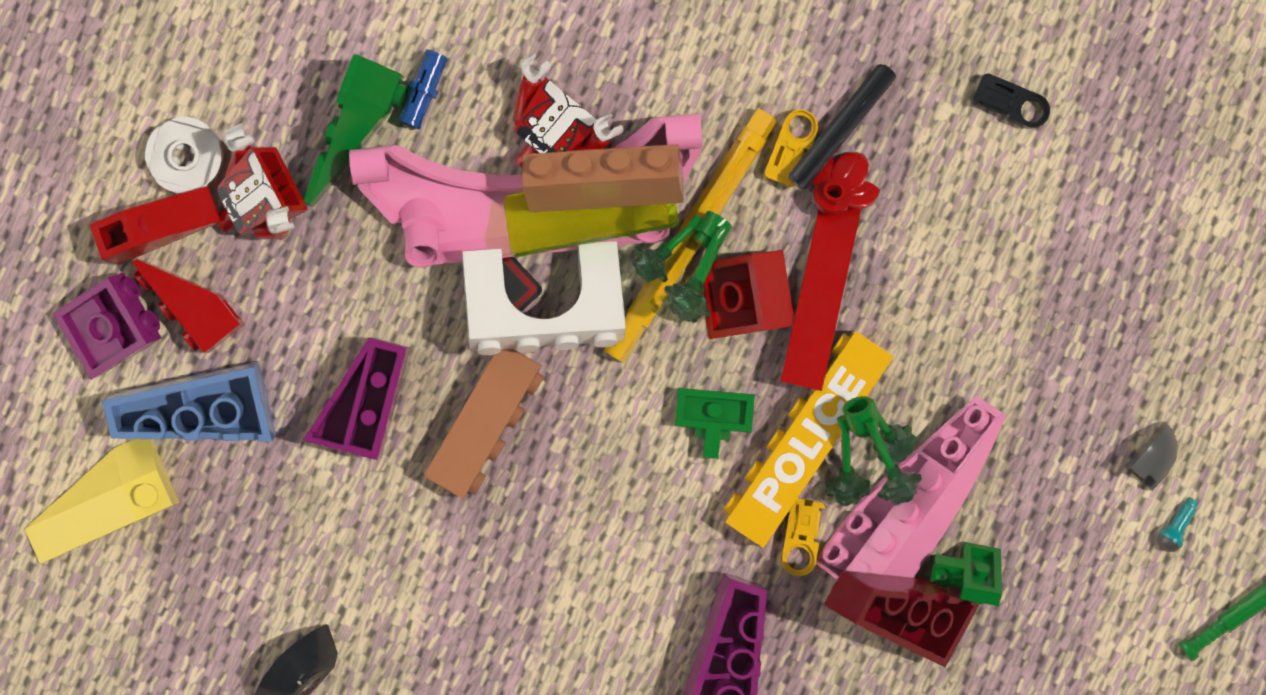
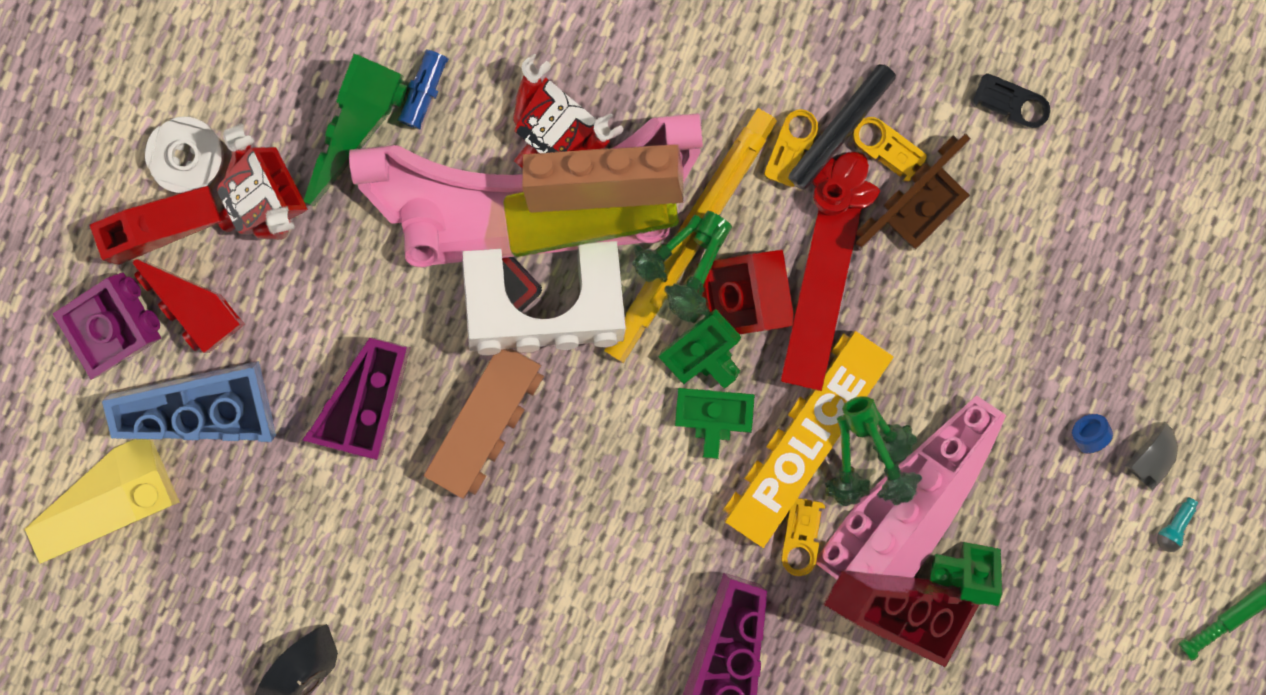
(704, 350): none -> green hinge
(893, 149): none -> yellow piece
(924, 205): none -> reddish brown bracket
(1092, 433): none -> blue tile

